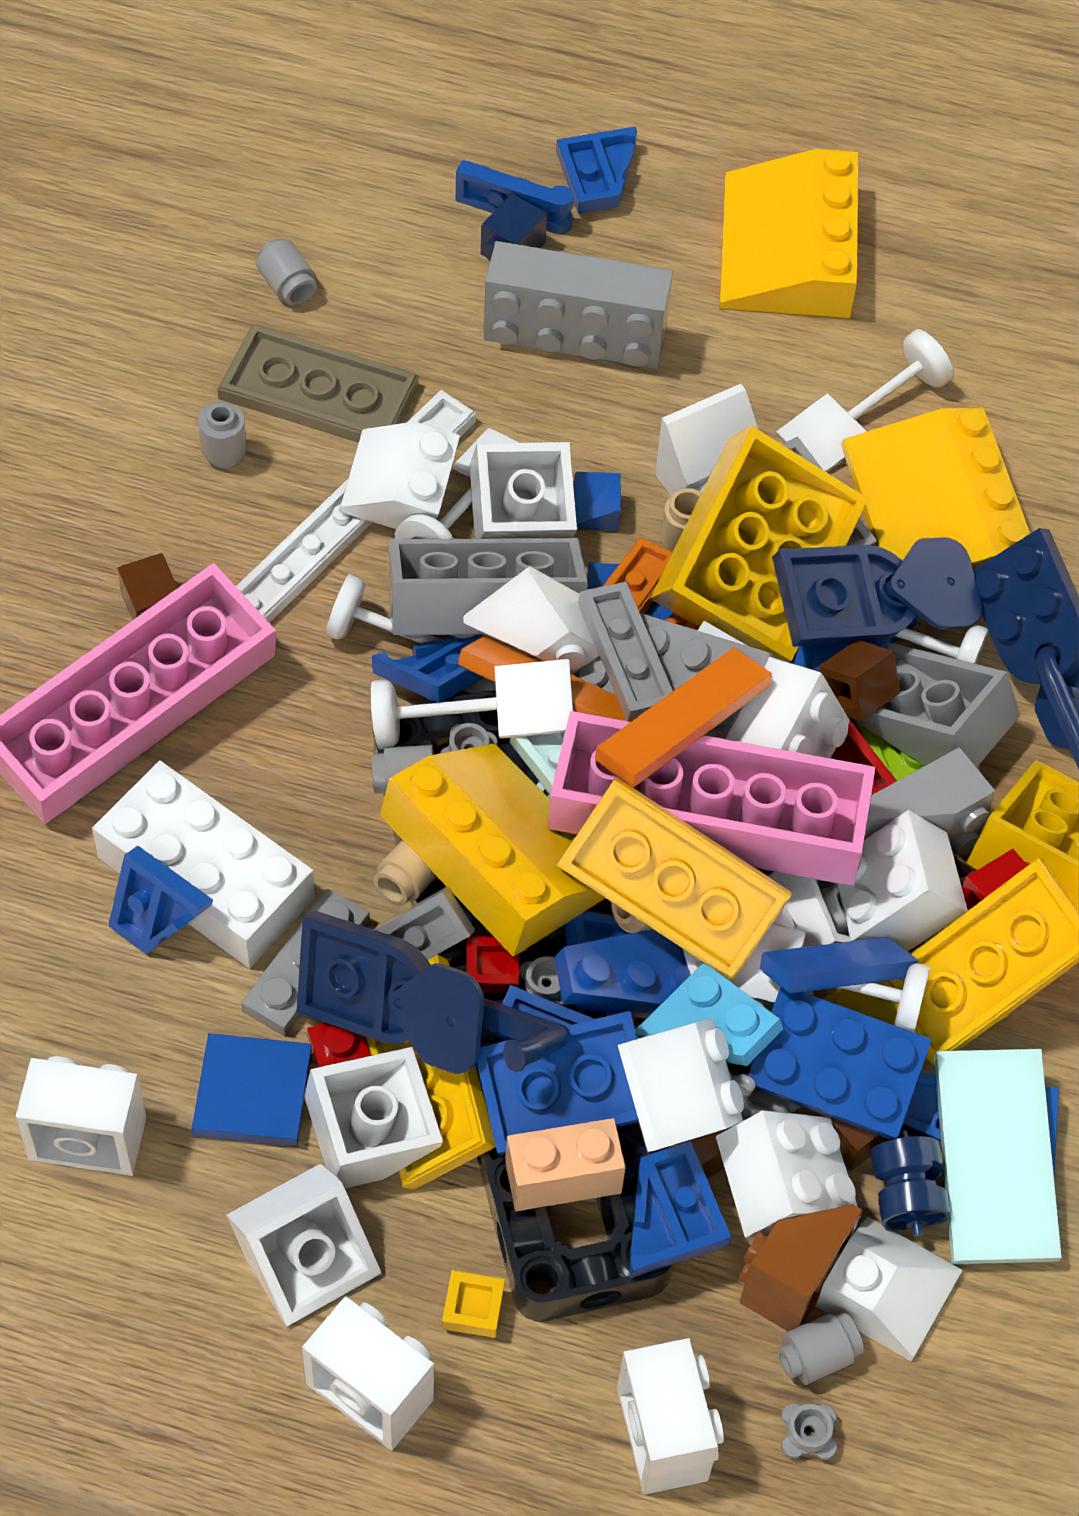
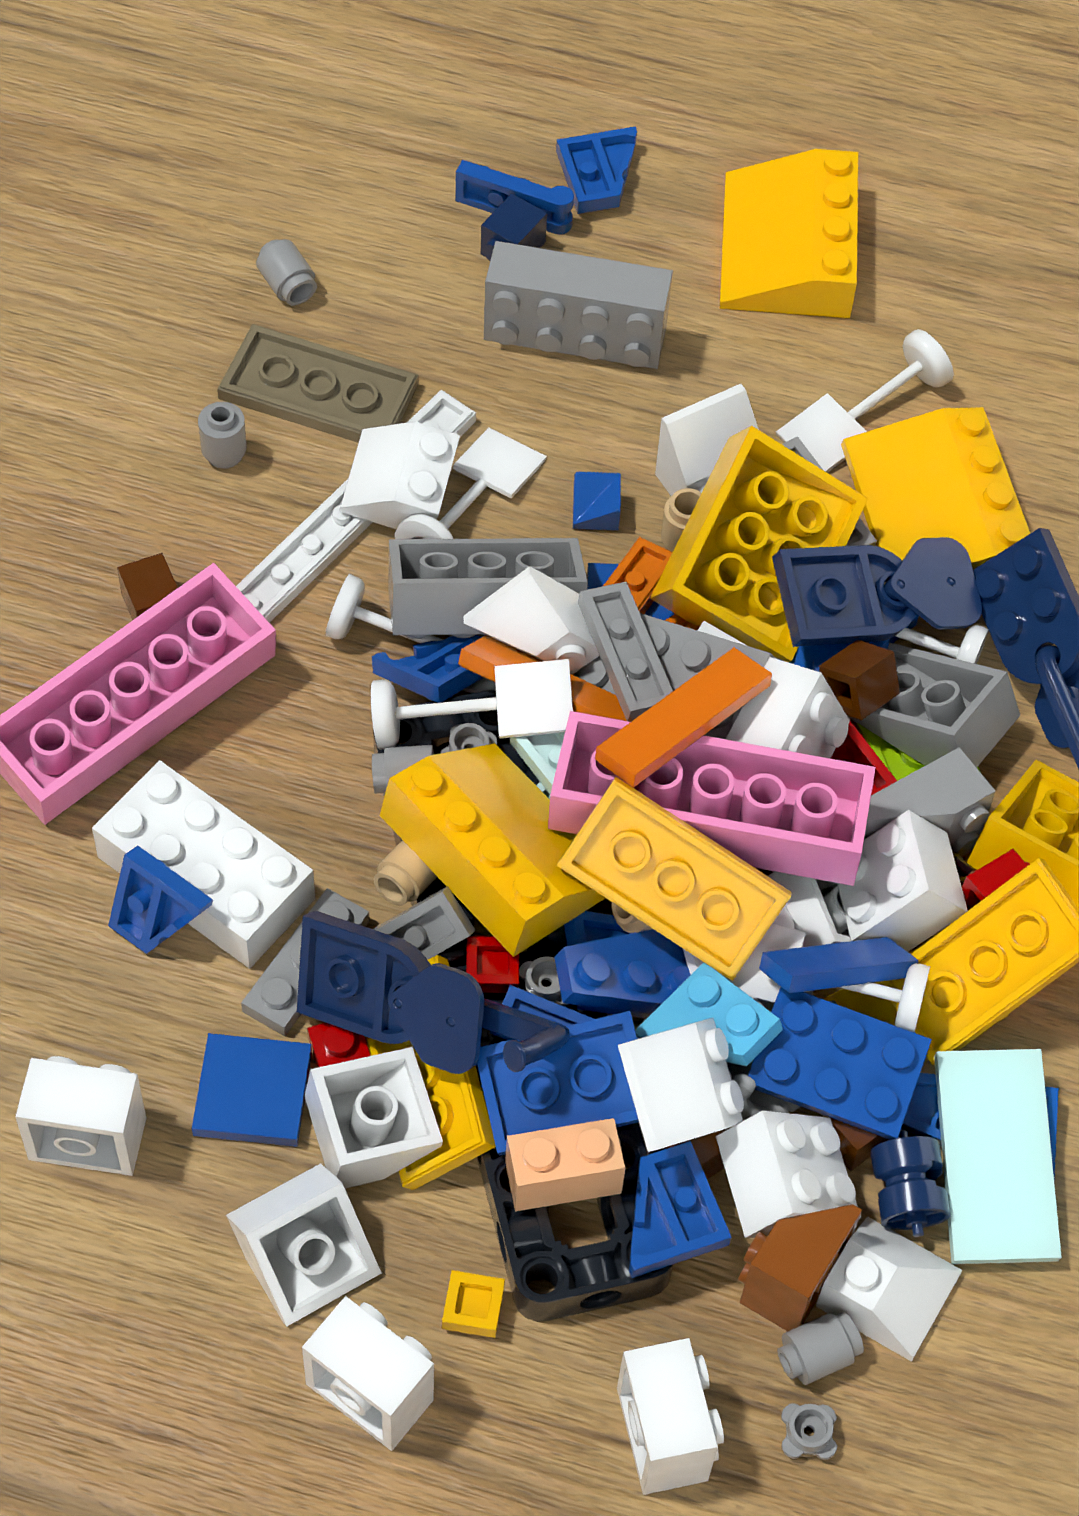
(522, 490): white brick -> none

